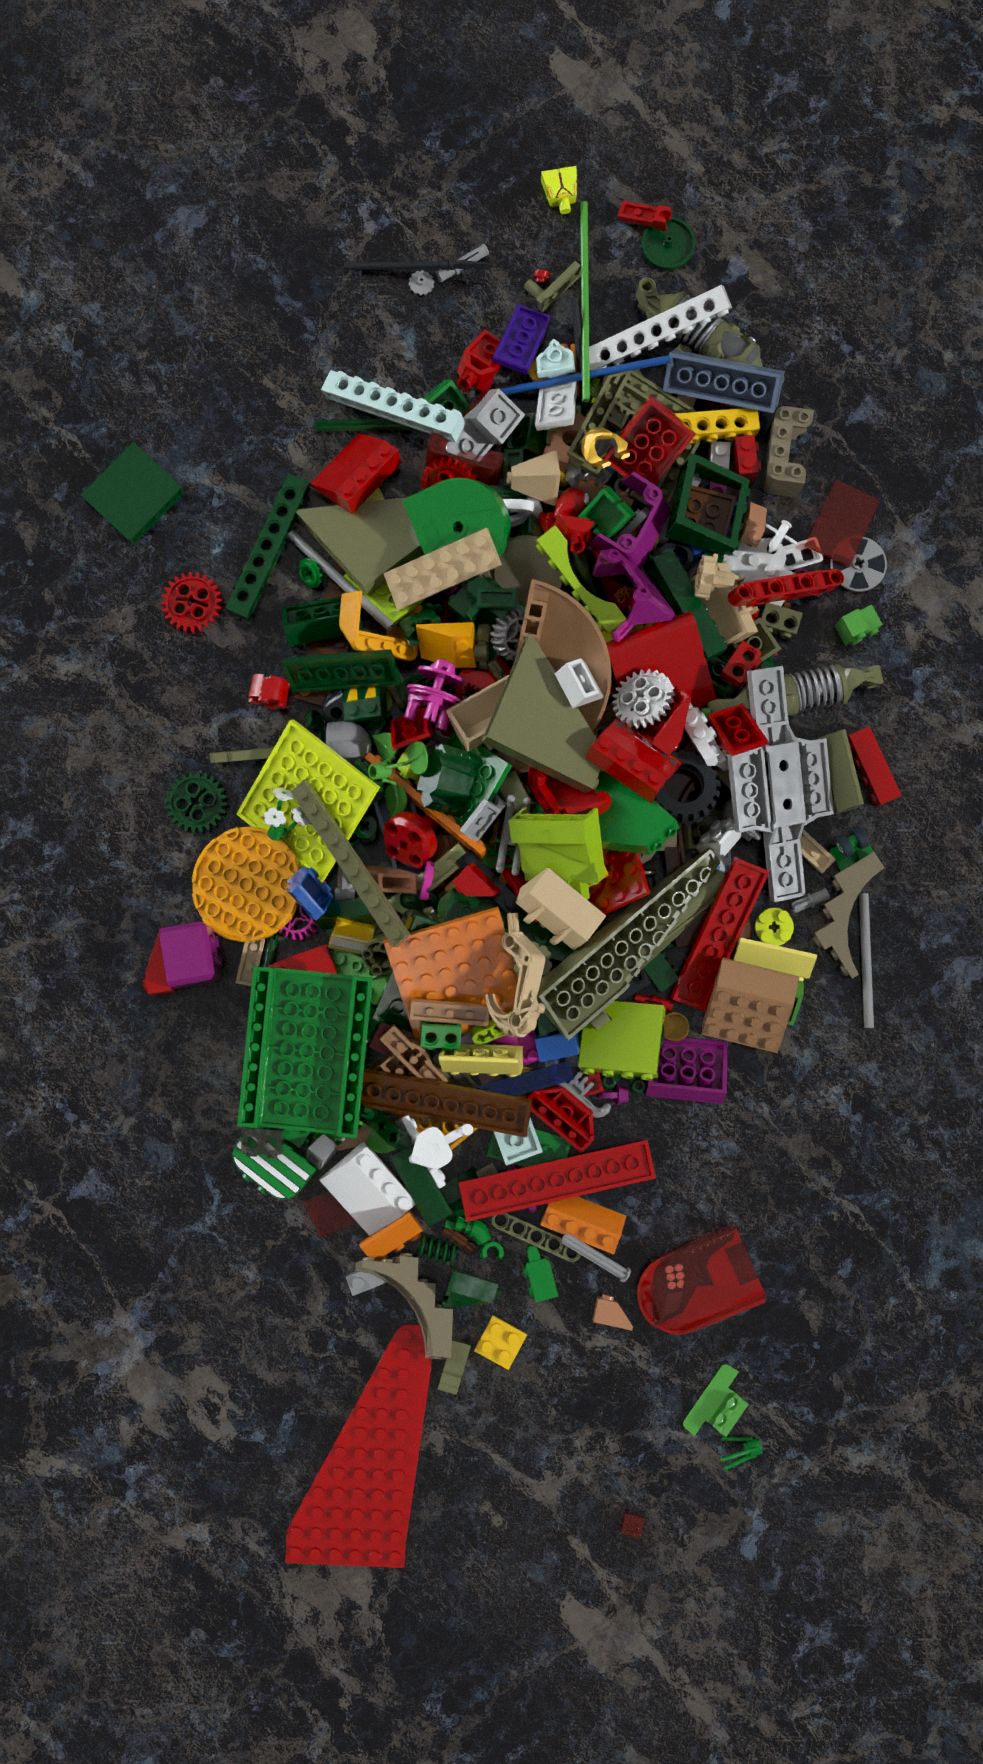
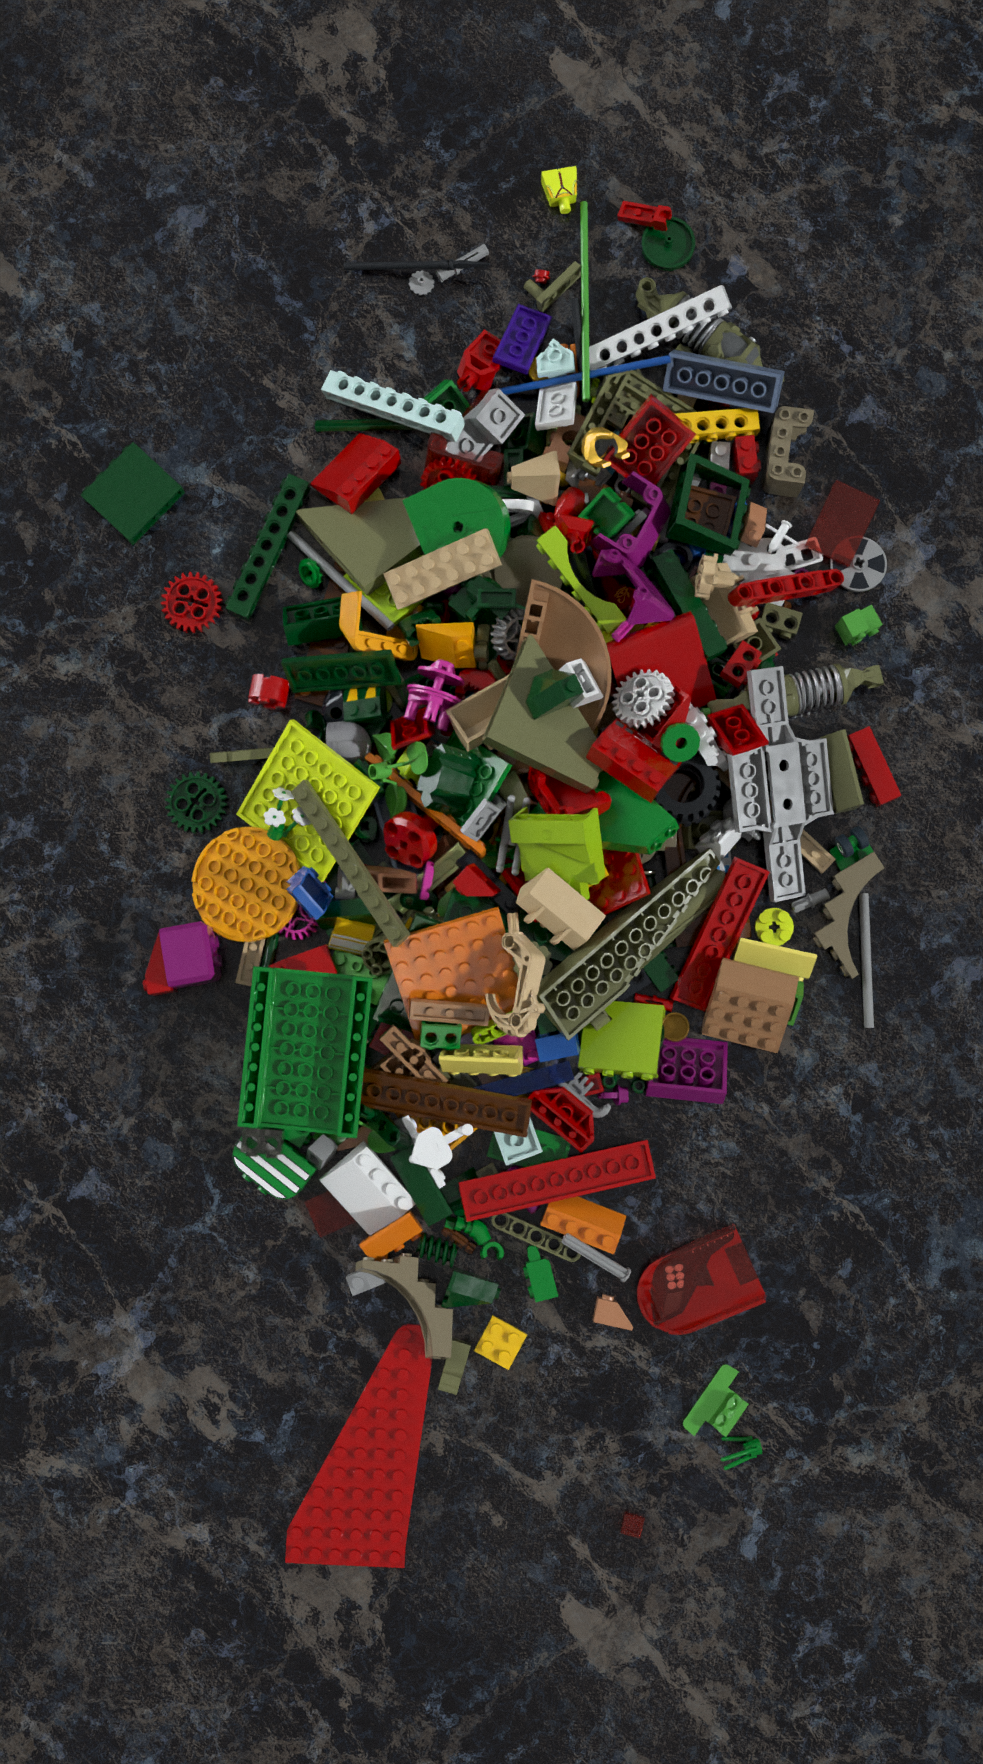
(552, 692): none -> dark green slope
(690, 745): none -> green tile

